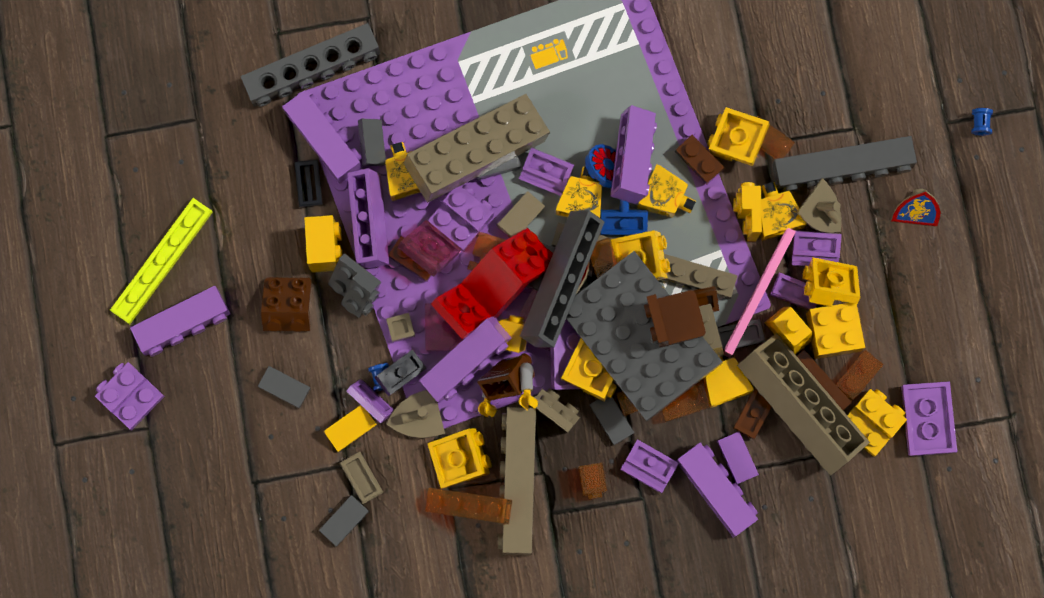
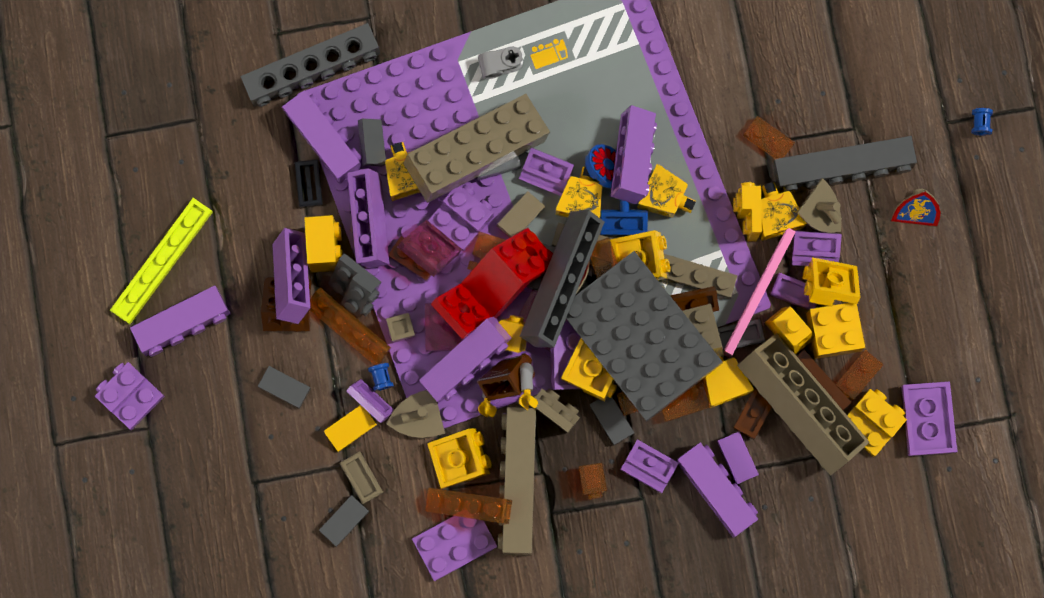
(291, 276): none -> medium lavender brick
(348, 327): none -> clear orange plate
(400, 372): black plate -> none
(453, 544): none -> medium lavender plate
(498, 62): none -> light grey piece
(675, 318): reddish brown bracket -> none
(699, 159): reddish brown plate -> none
(737, 136): yellow plate -> none

